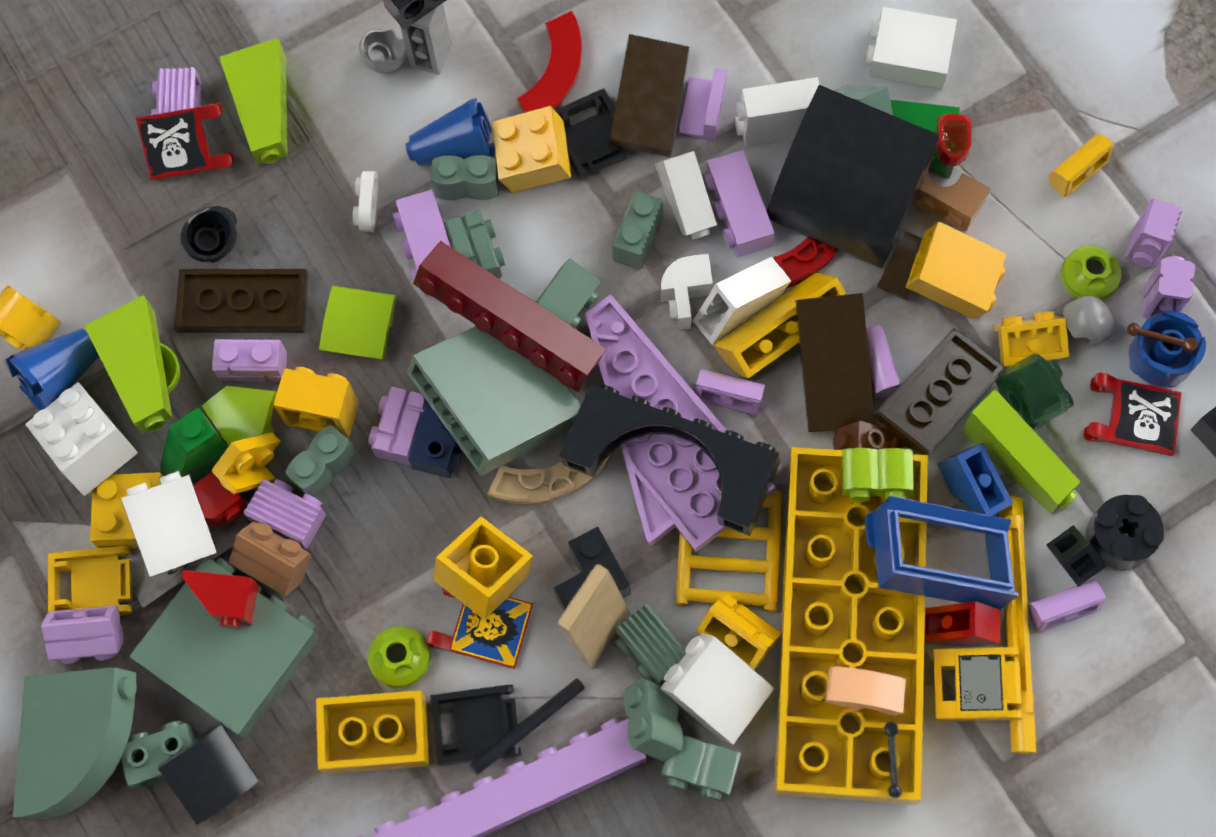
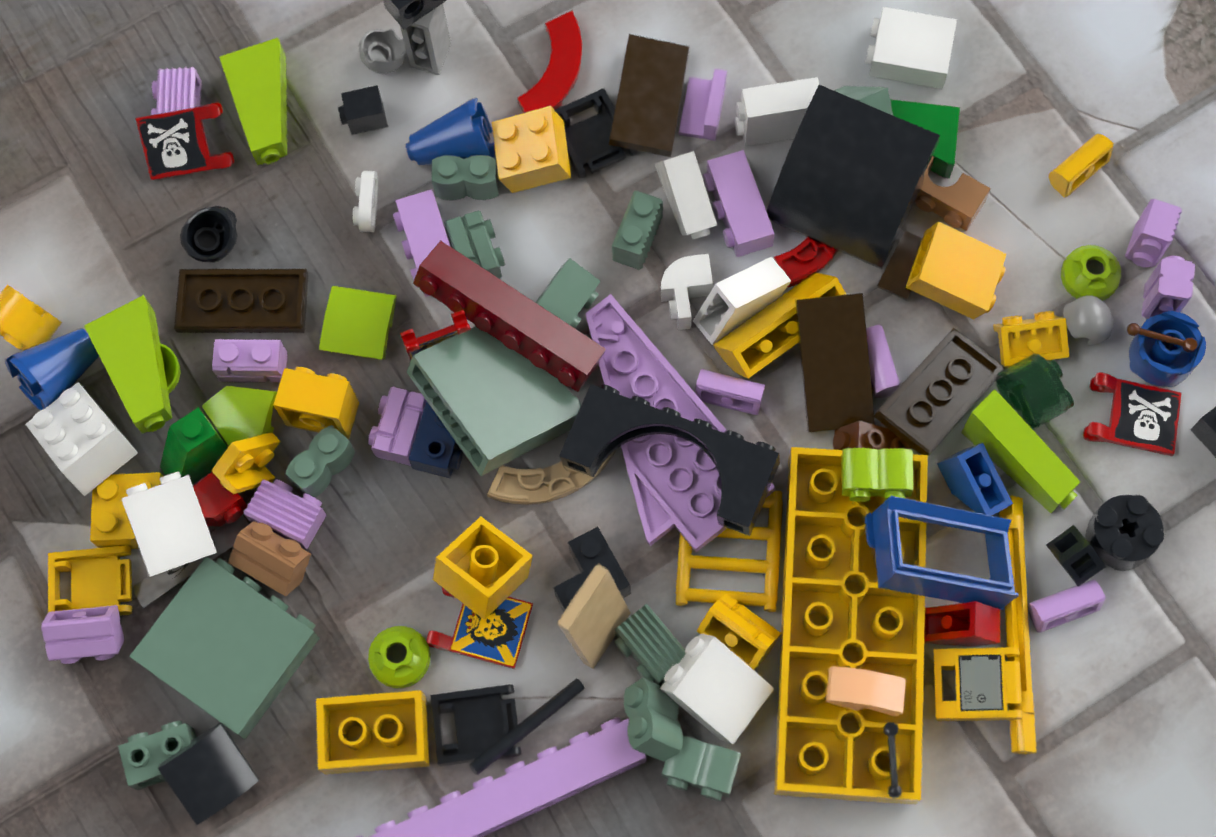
(70, 738): sand green brick -> none
(224, 597): red slope -> none
(363, 110): none -> black brick
(415, 345): none -> red flag
(954, 138): rock -> none

